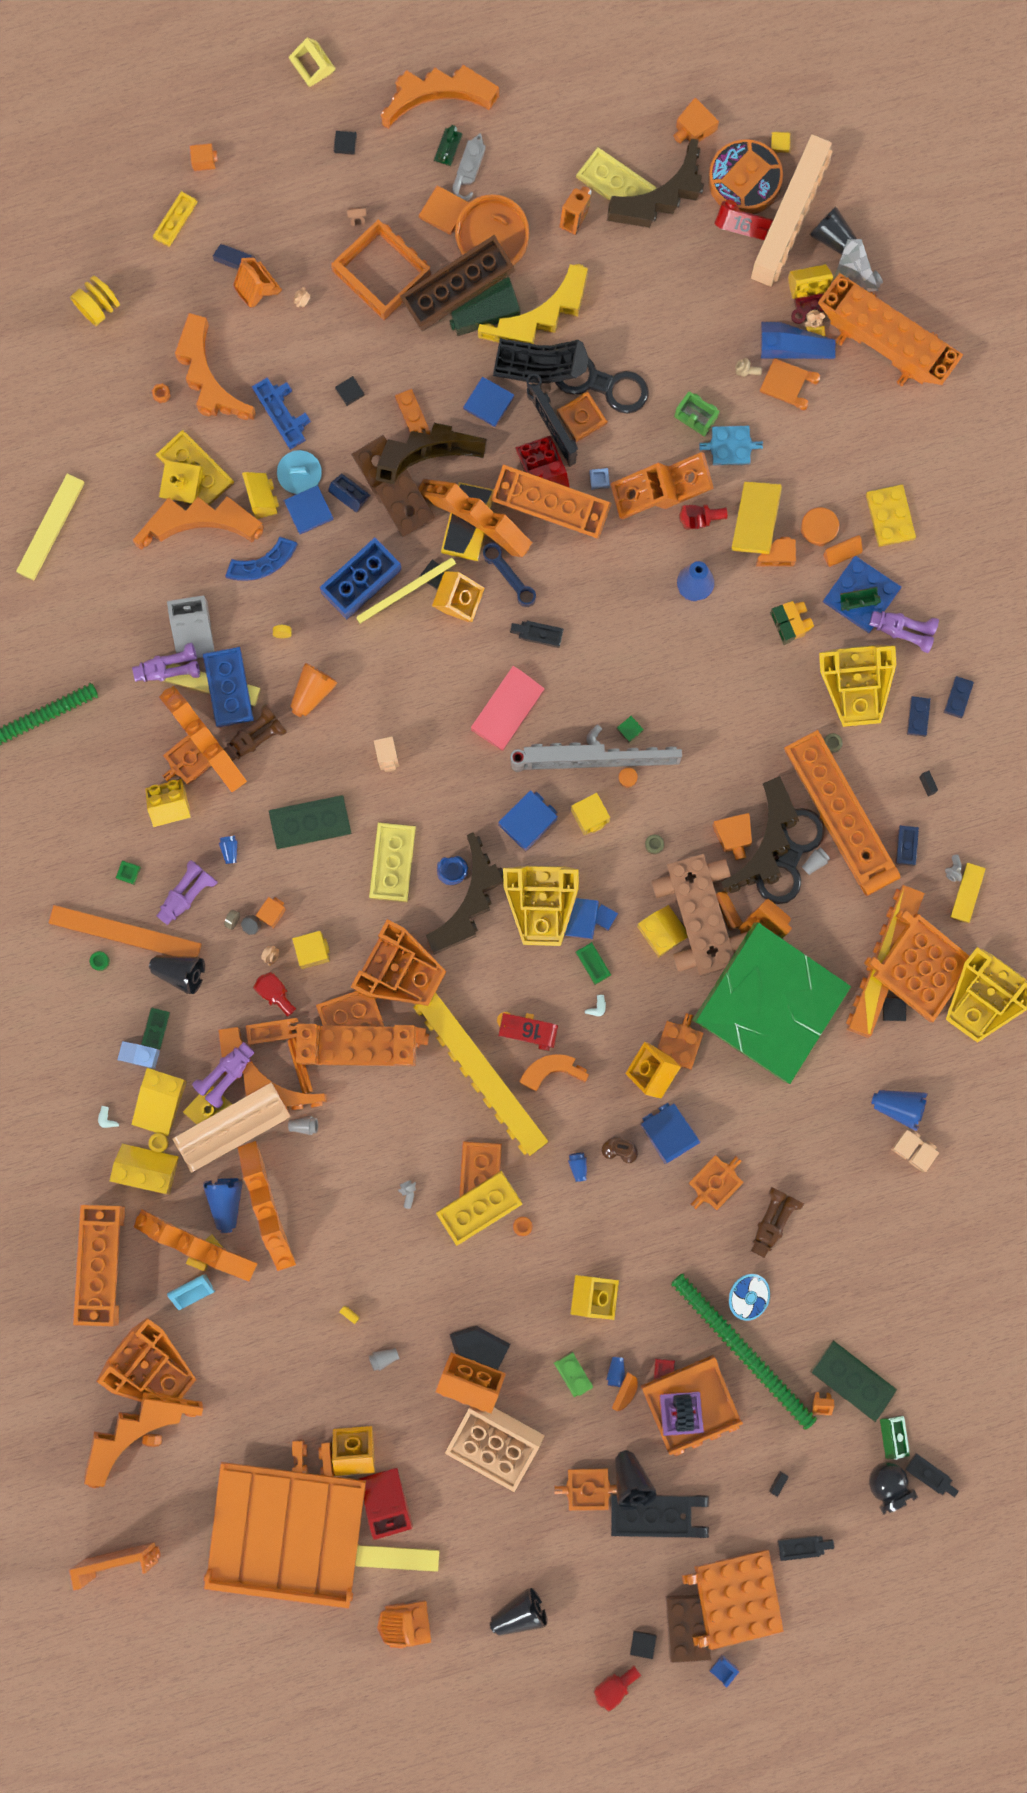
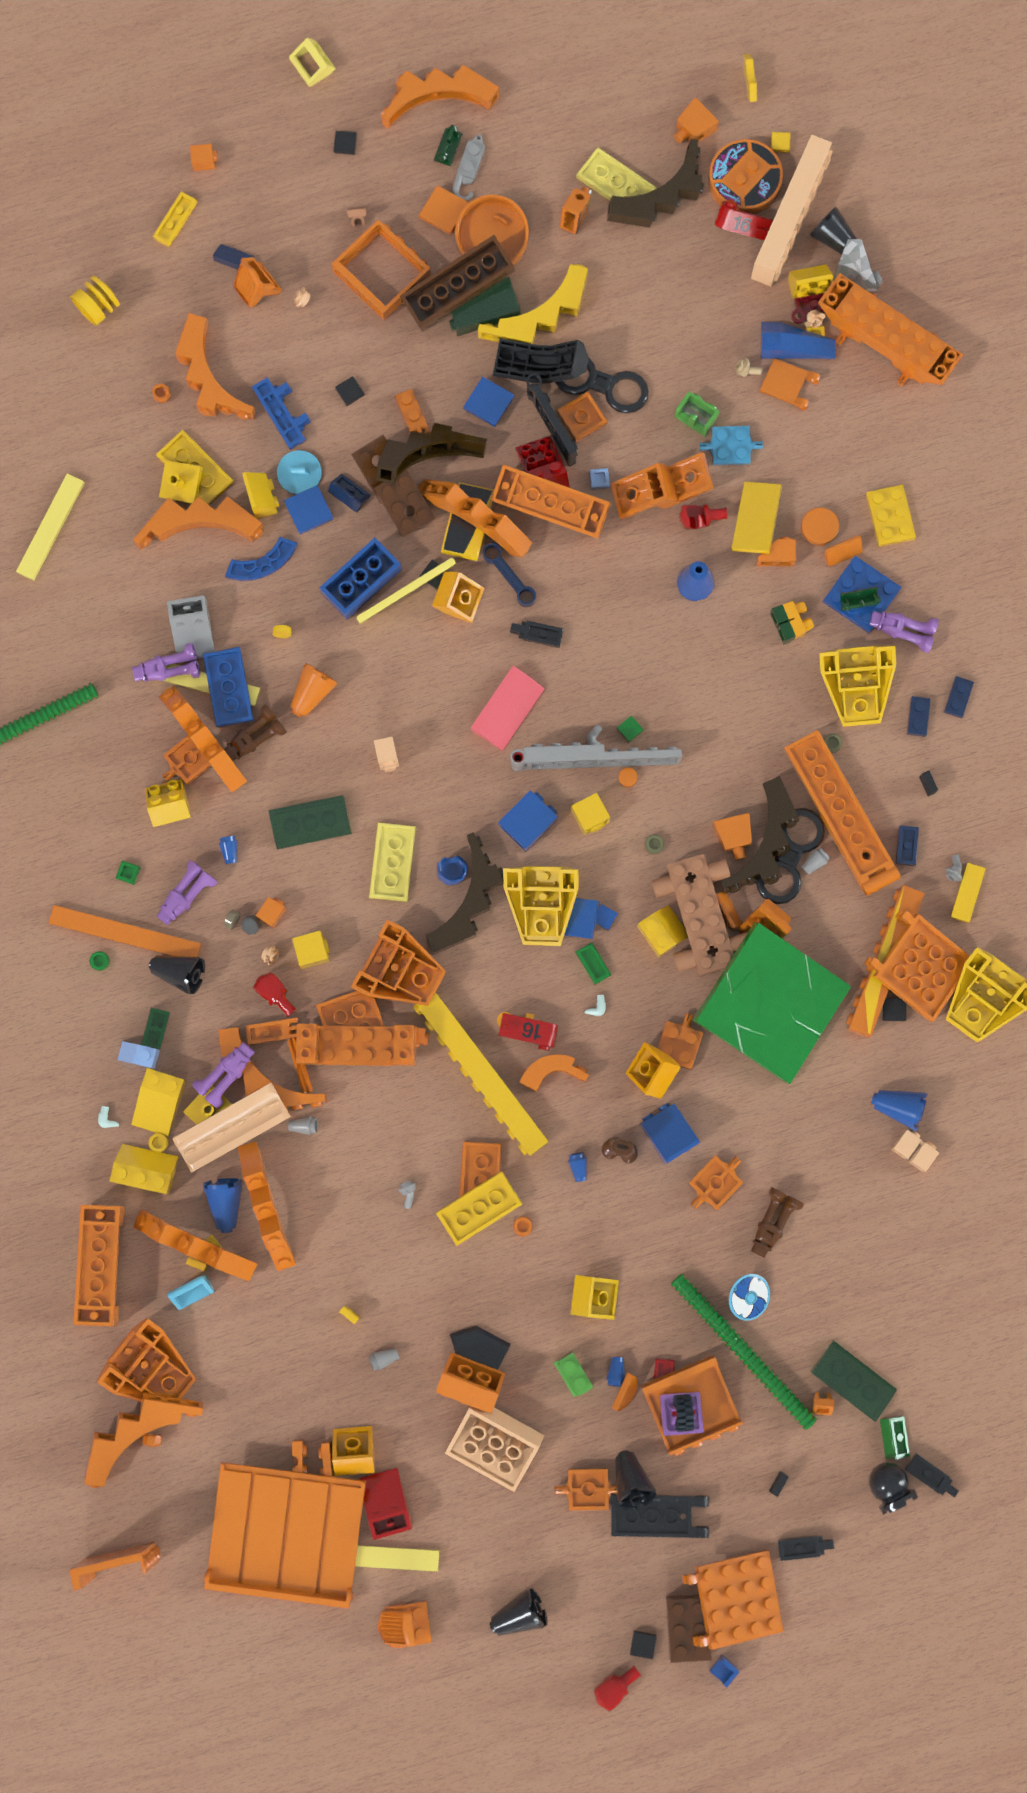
(751, 83): none -> yellow tile

